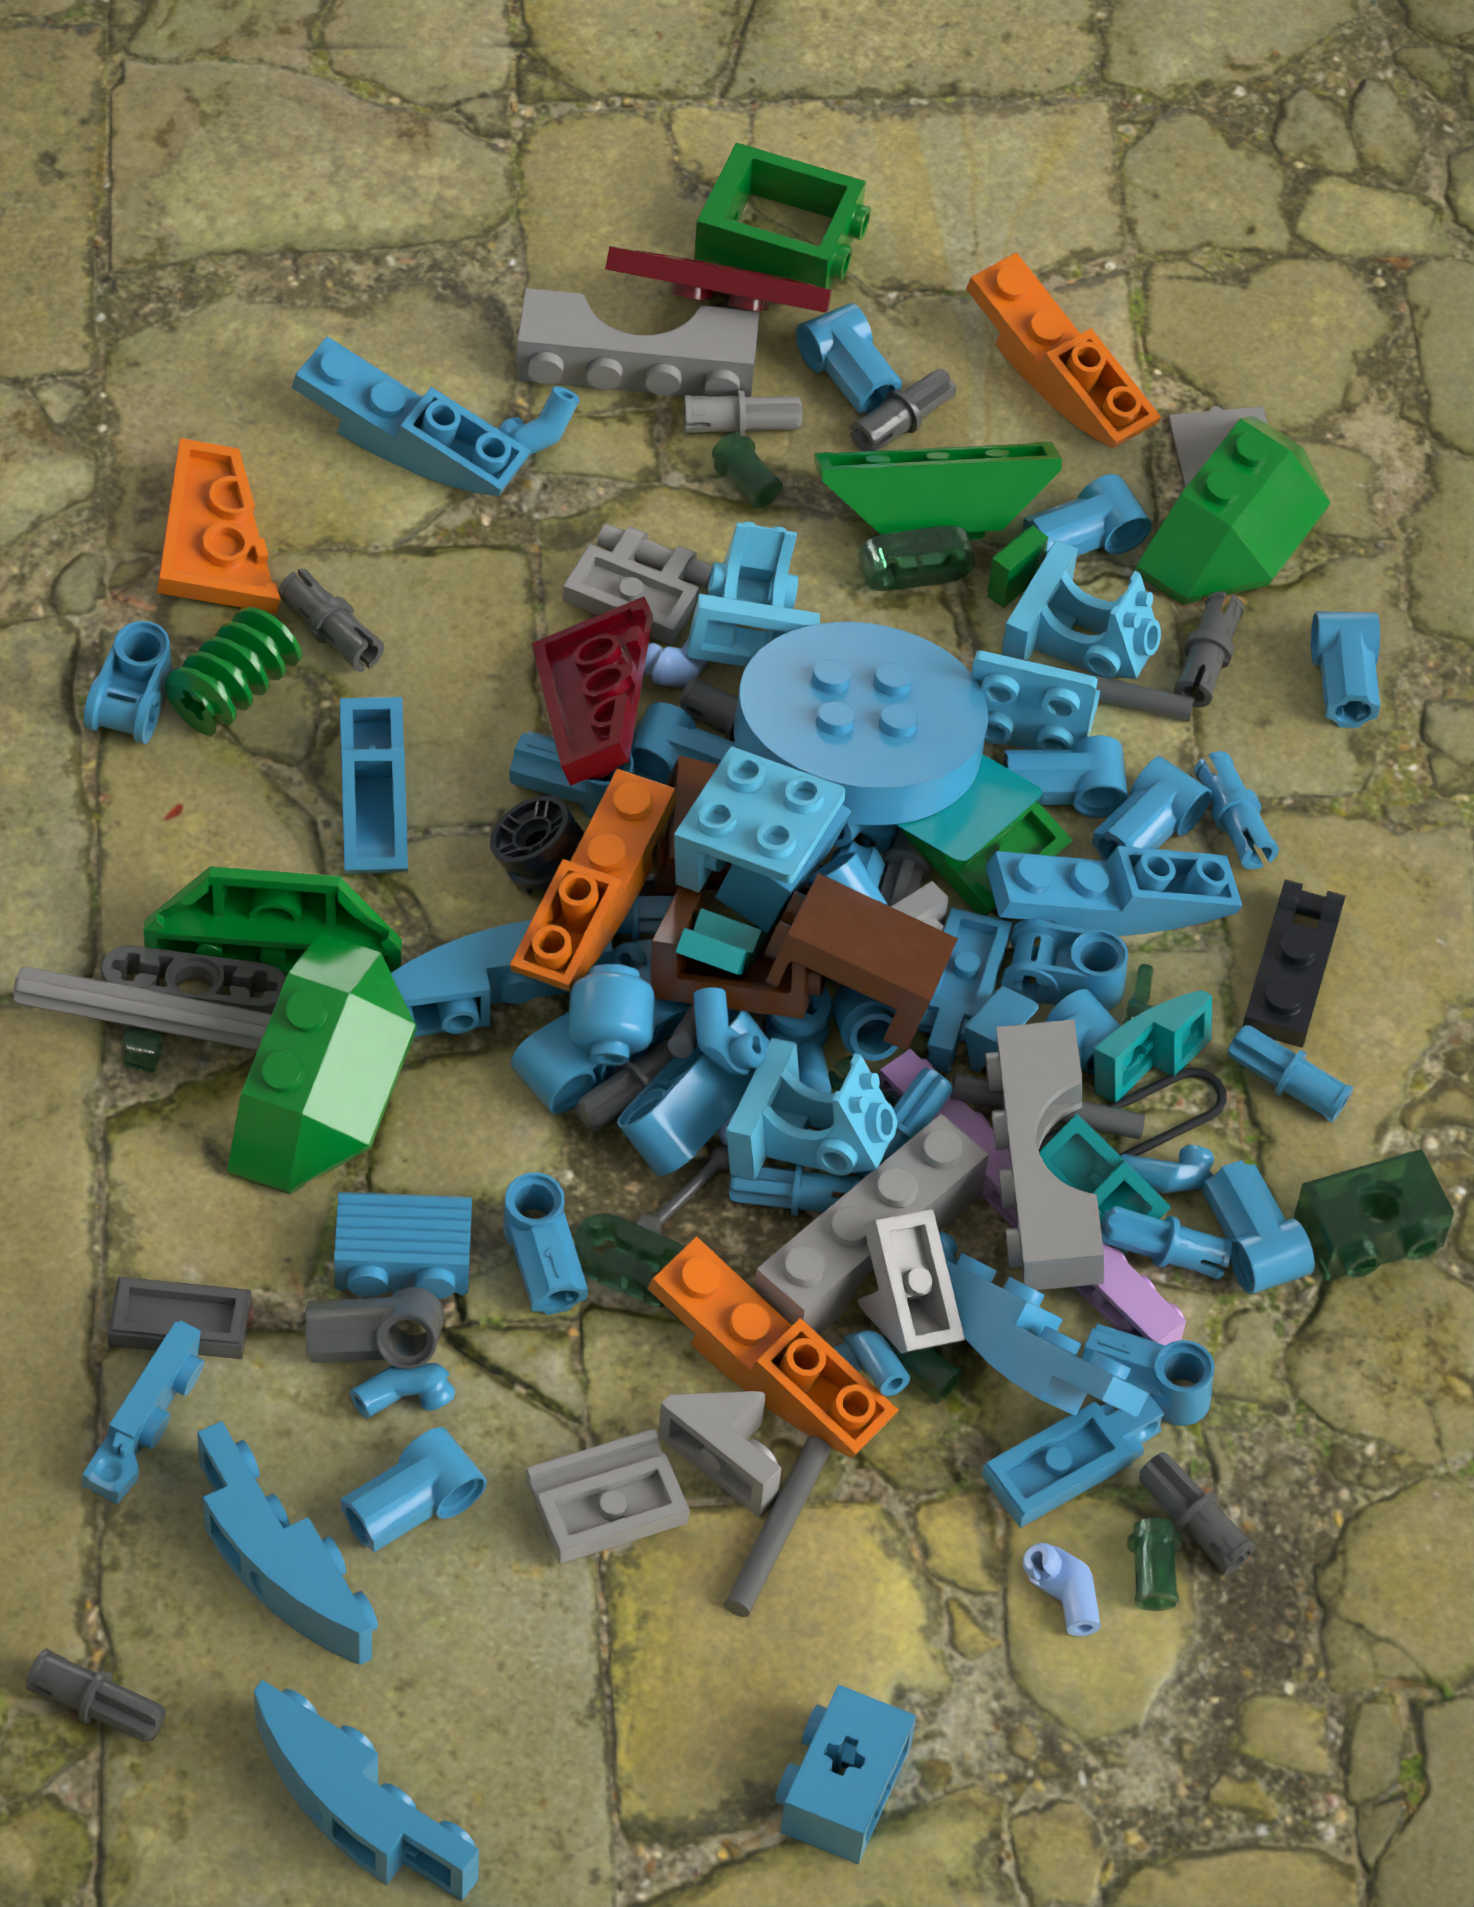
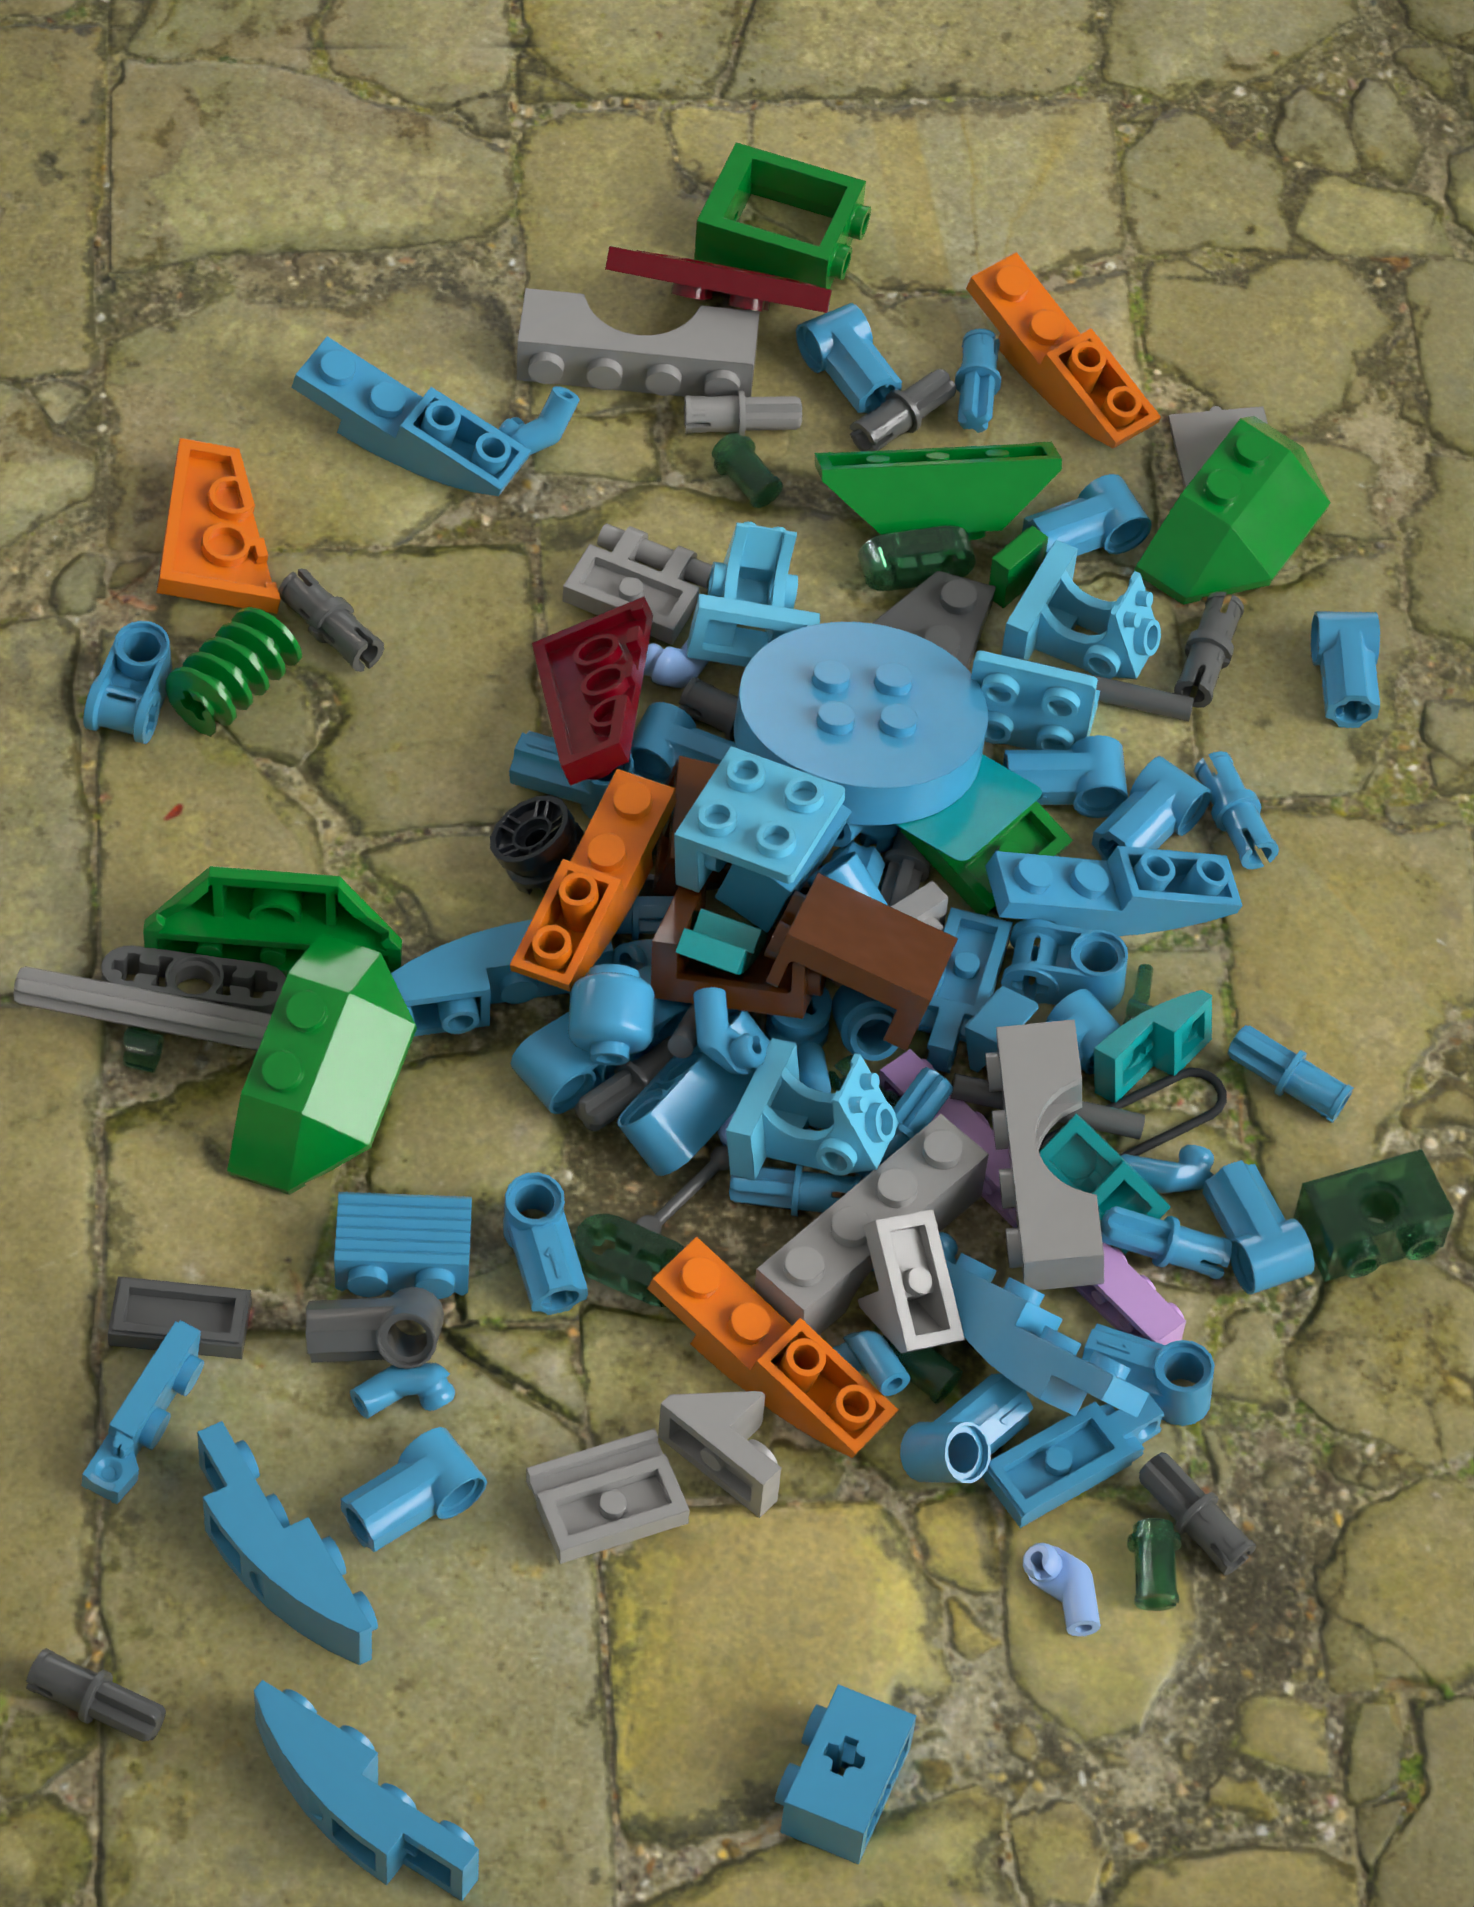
(373, 785): dark azure slope -> none
(777, 1526): dark grey bar -> none
(945, 612): none -> dark grey wing
(967, 1434): none -> dark azure piece
(978, 379): none -> dark azure axle
(1293, 964): black plate -> none

